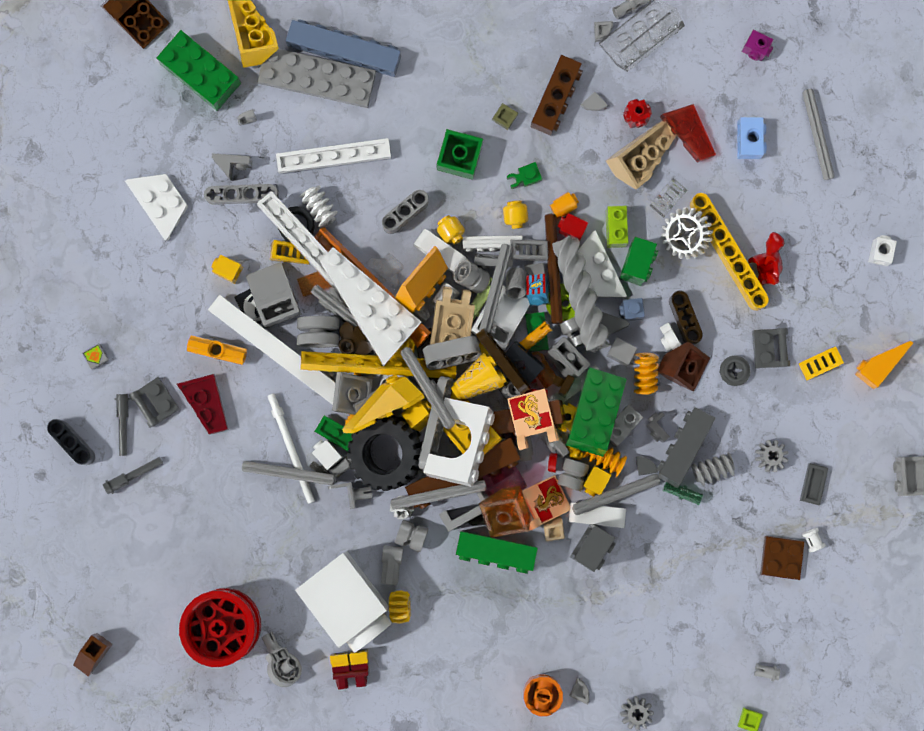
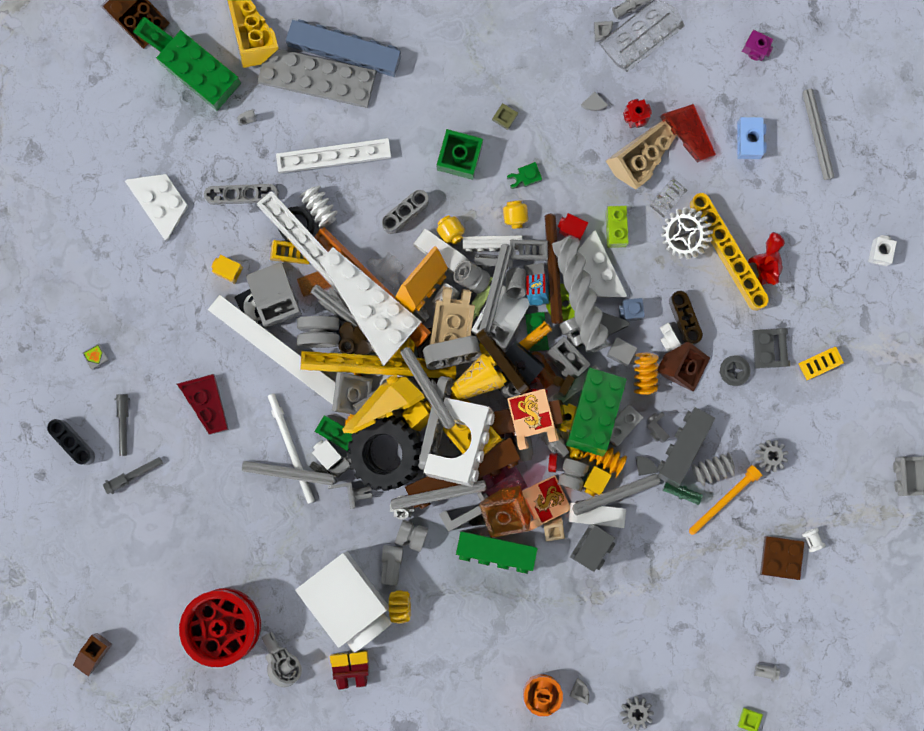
(152, 34): none -> green plate
(159, 398): dark grey plate -> none
(205, 347): light orange piece -> none
(227, 162): light grey slope -> none
(564, 67): reddish brown brick -> none
(564, 204): light orange brick -> none
(638, 261): green brick -> none
(751, 475): none -> light orange piece
(814, 484): dark grey tile -> none
(877, 368): light orange slope -> none

